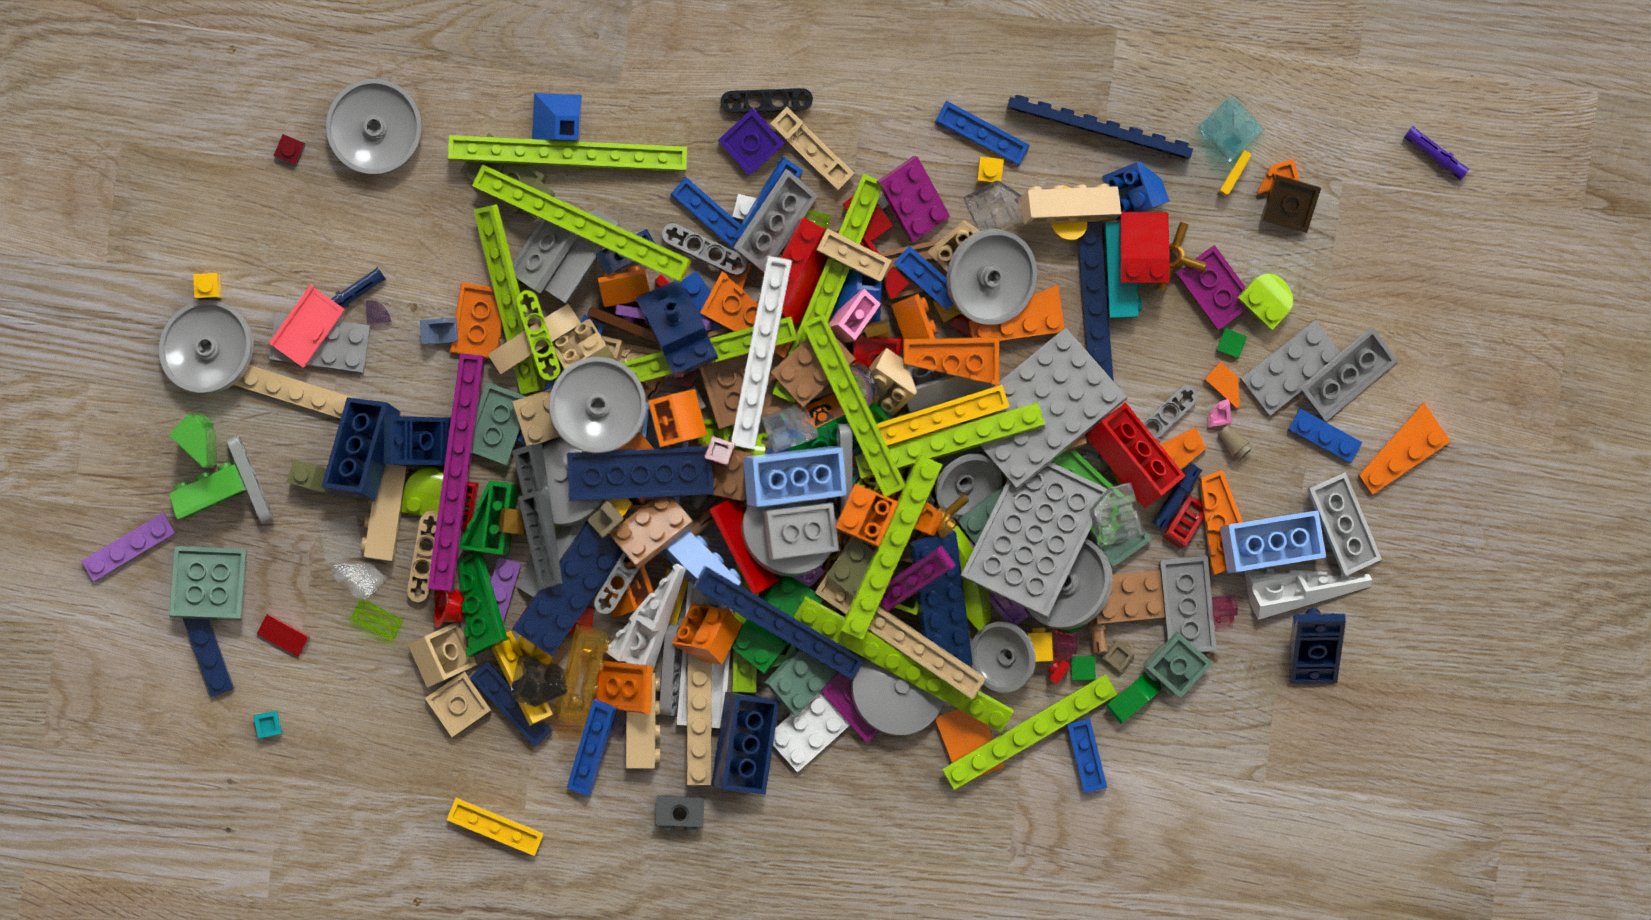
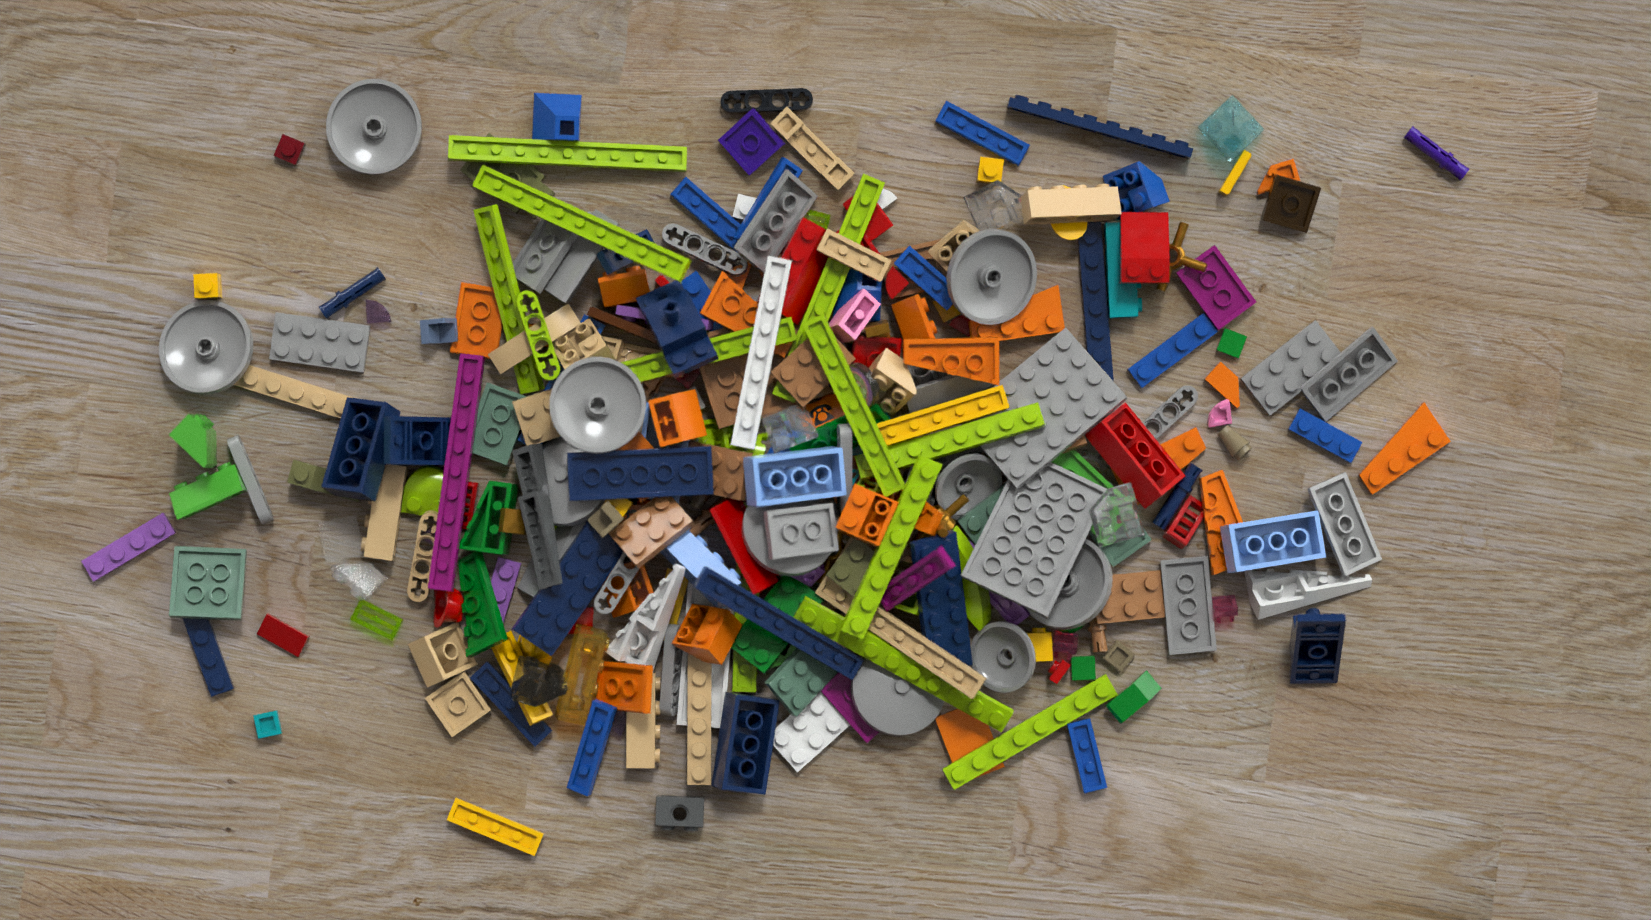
(306, 325): coral door -> none
(719, 452): plate -> none
(913, 198): magenta plate -> none
(1172, 350): none -> blue plate
(1177, 665): sand green plate -> none
(1267, 299): lime slope -> none

